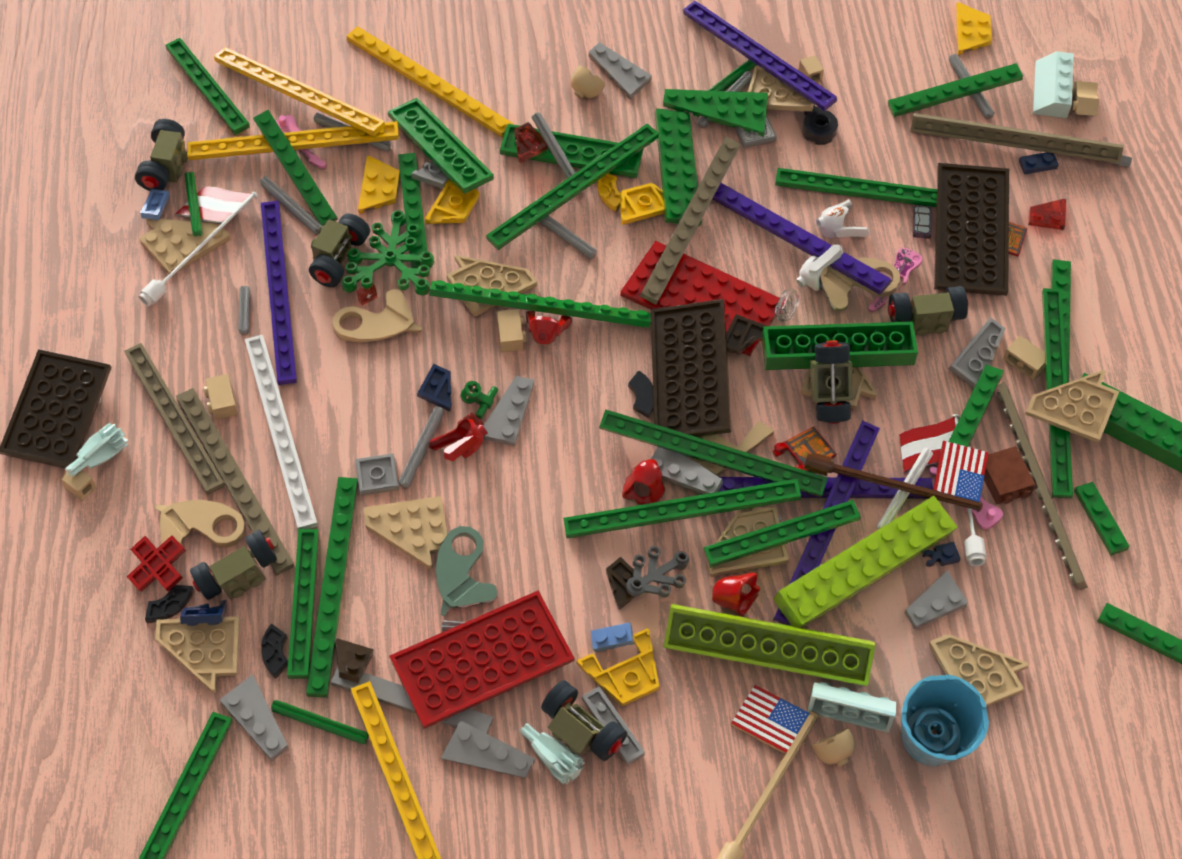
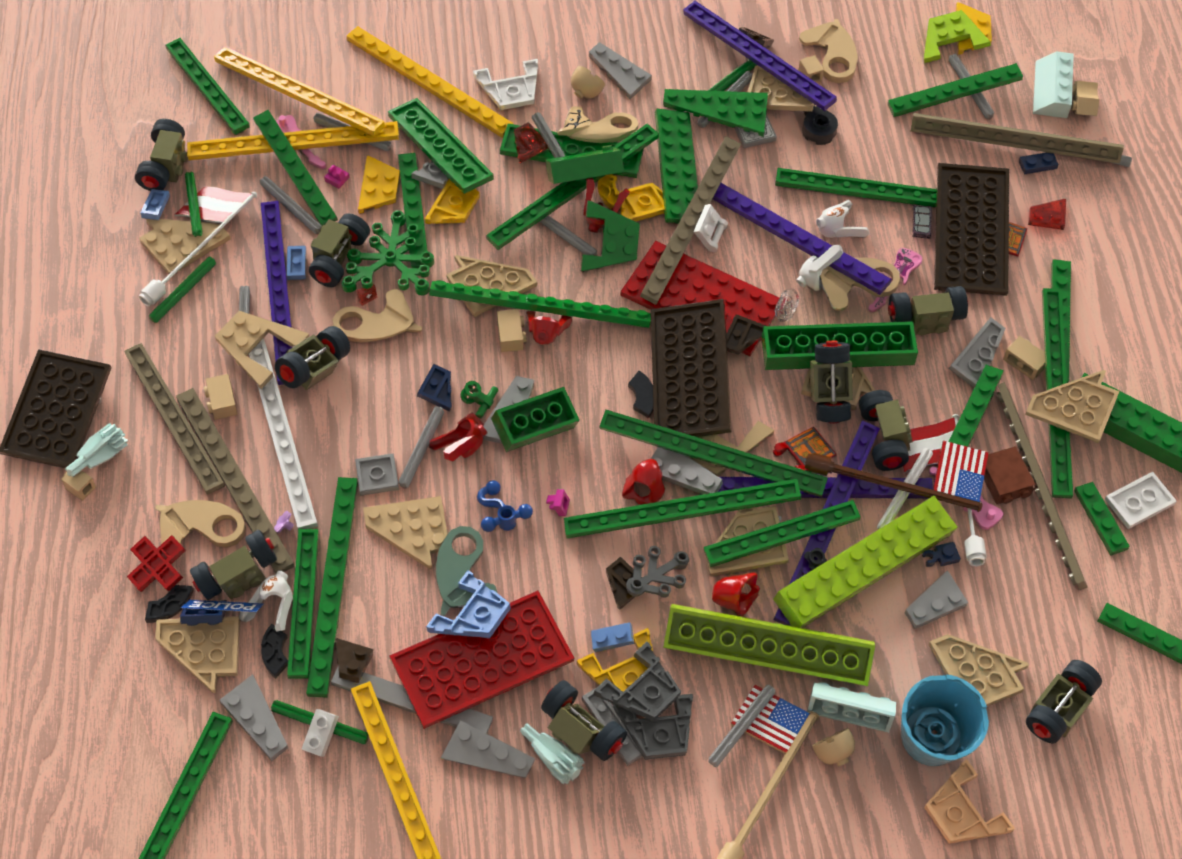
(182, 289): none -> green axle
(222, 605): none -> blue sticker
(245, 332): none -> tan wing
(272, 586): none -> white piece
(283, 522): none -> lavender plant
(296, 262): none -> medium blue plate
(312, 358): none -> brick
(320, 732): none -> white piece
(336, 176): none -> dark pink tile
(479, 615): none -> medium blue wing
(488, 523): none -> blue piece
(511, 91): none -> white wing
(535, 419): none -> green brick
(559, 502): none -> dark pink tile
(581, 128): none -> tan animal
(585, 165): none -> green brick
(595, 224): none -> red piece
(618, 239): none -> green wing
(649, 693): none -> dark grey wing
(665, 735): none -> dark grey wing
(706, 224): none -> white plate
(741, 726): none -> light grey axle
(759, 38): none -> dark brown wing
(818, 553): none -> black plate
(839, 46): none -> tan animal
(895, 429): none -> brick
(951, 29): none -> lime wing
(956, 814): none -> light nougat wing
(1063, 701): none -> brick
(1140, 500): none -> white plate

